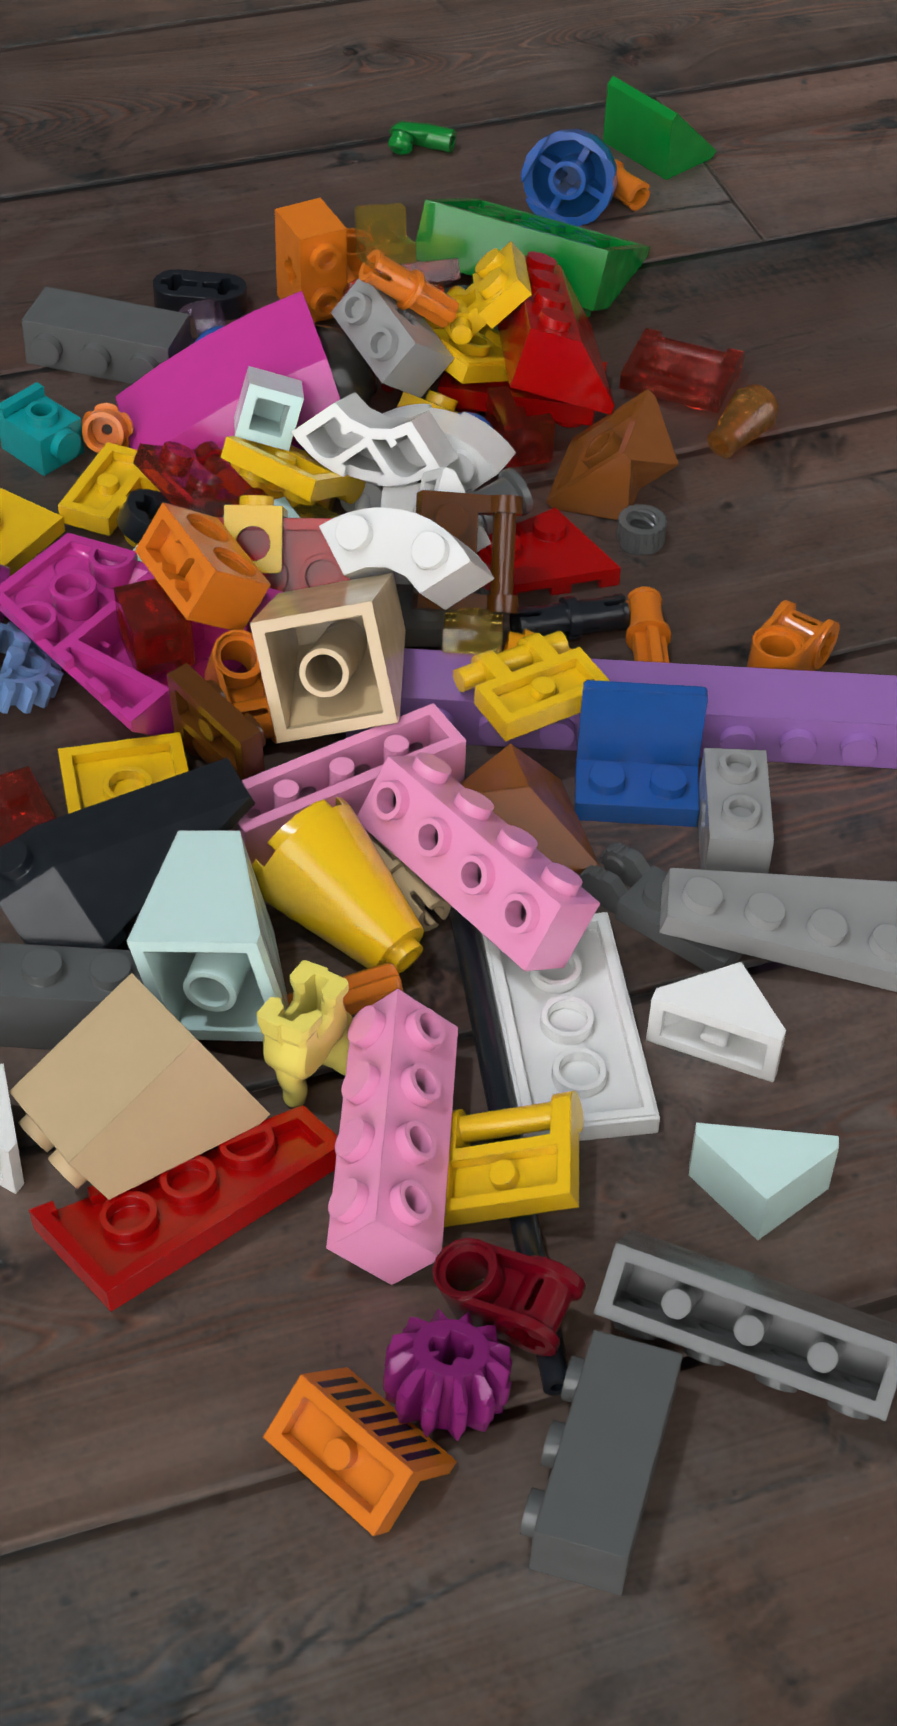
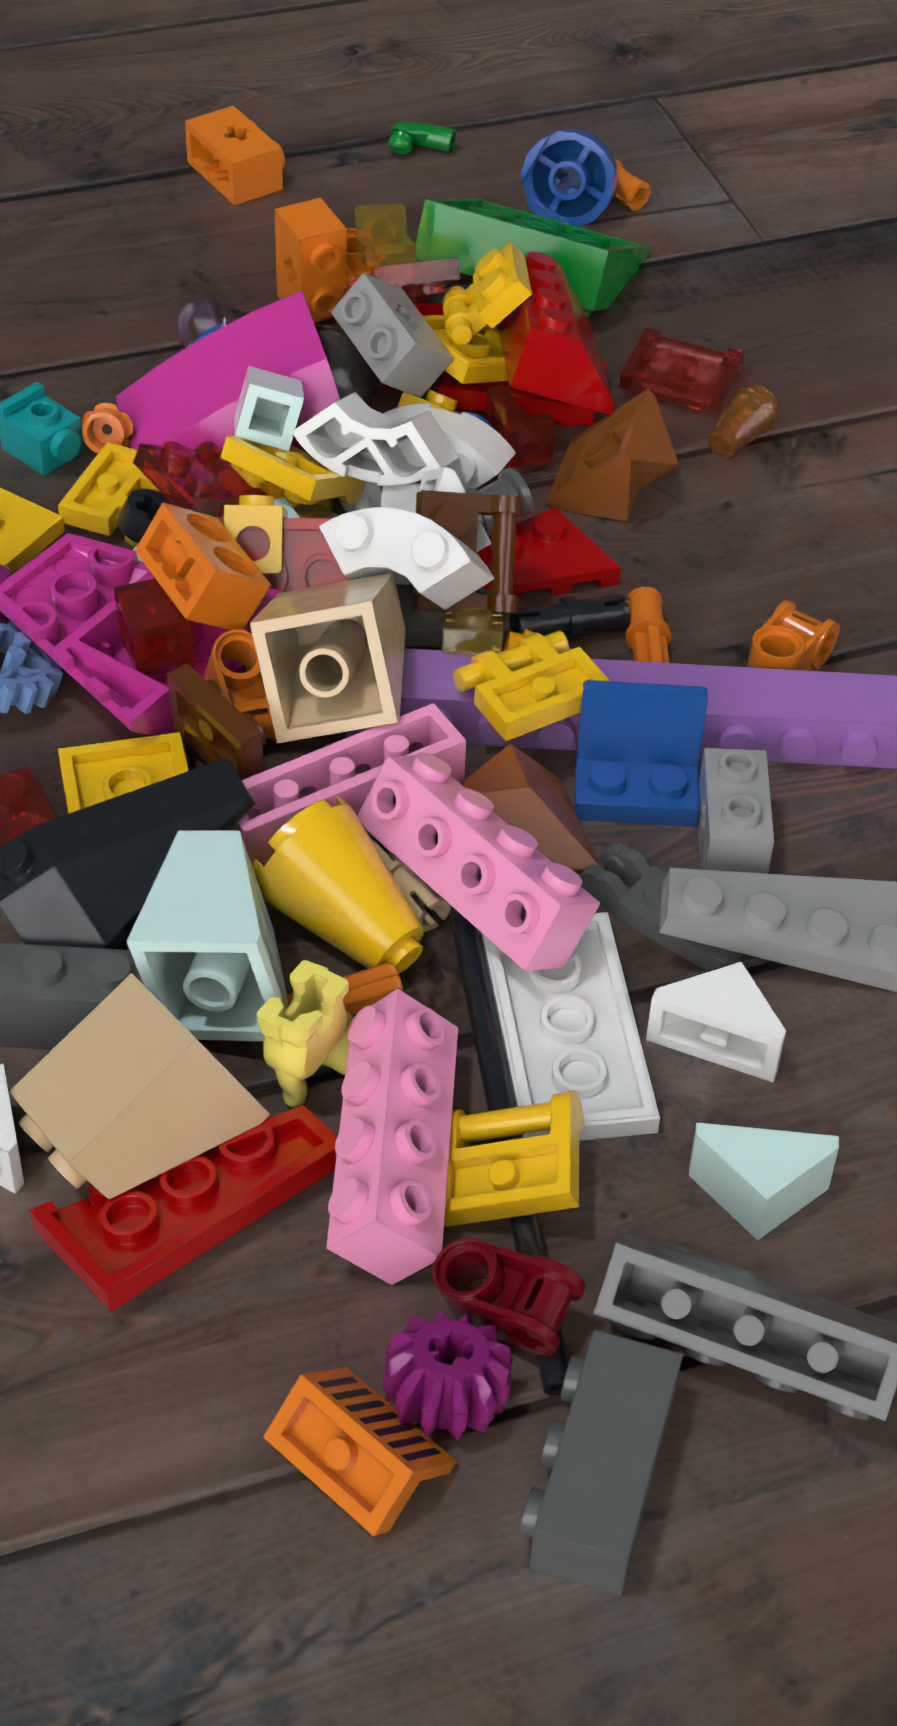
(101, 335): dark grey brick -> none
(182, 287): black beam -> none
(234, 155): none -> orange brick
(409, 289): orange axle -> none
(641, 529): dark grey axle -> none
(651, 132): green slope -> none

